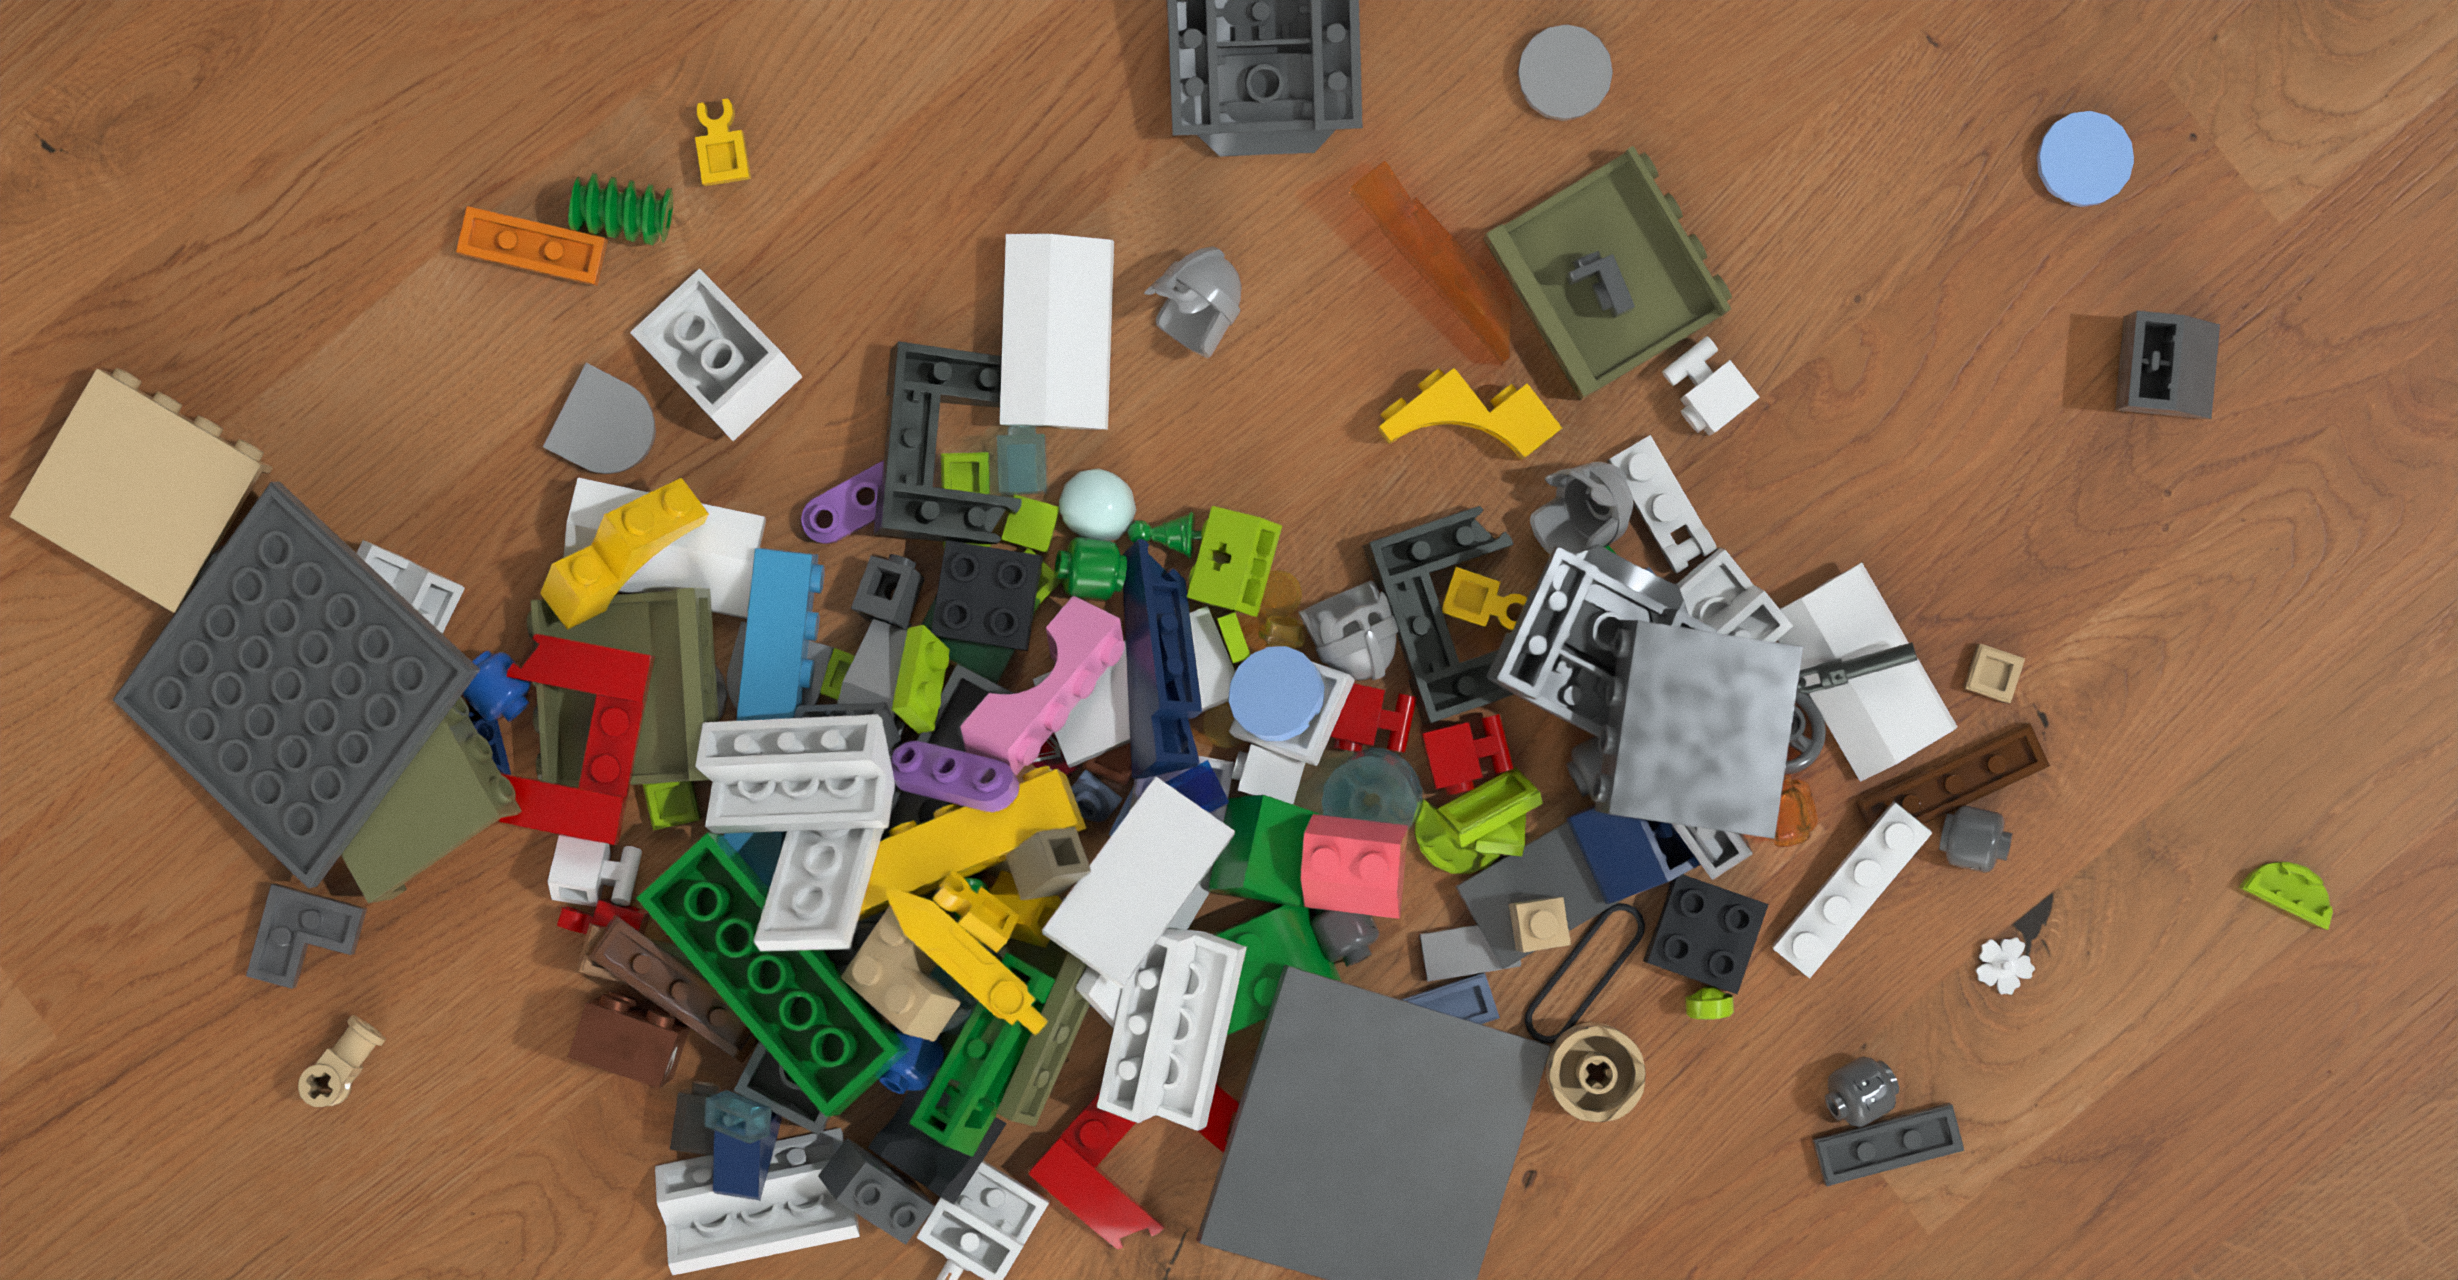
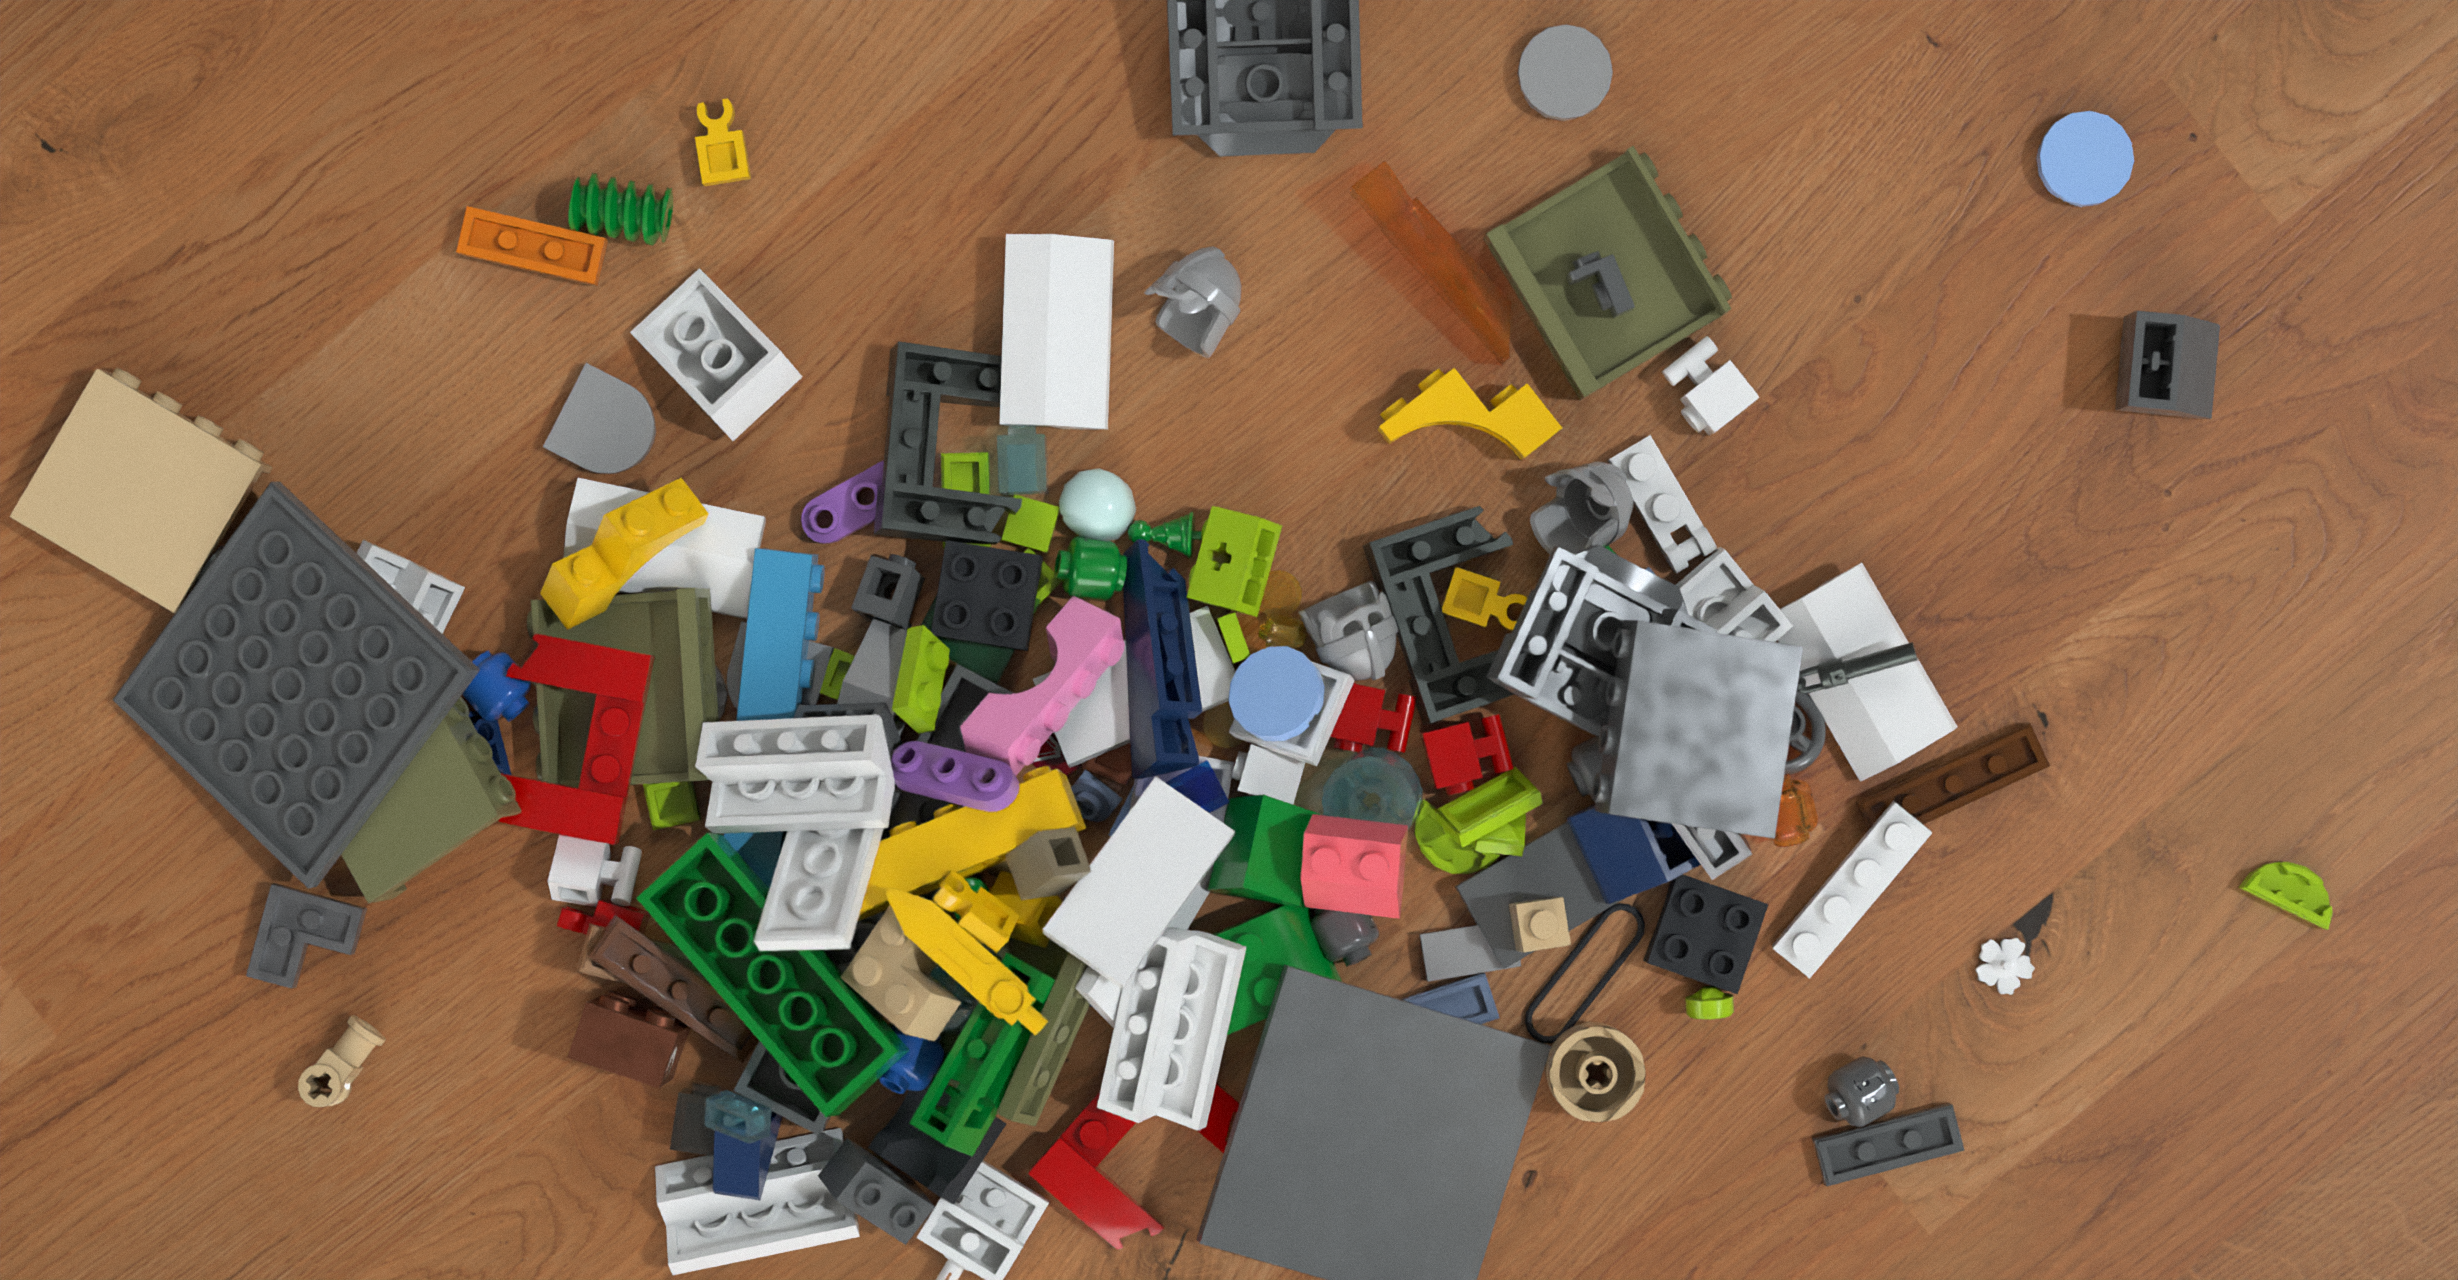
(1975, 839): dark grey head -> none
(1993, 673): tan tile -> none

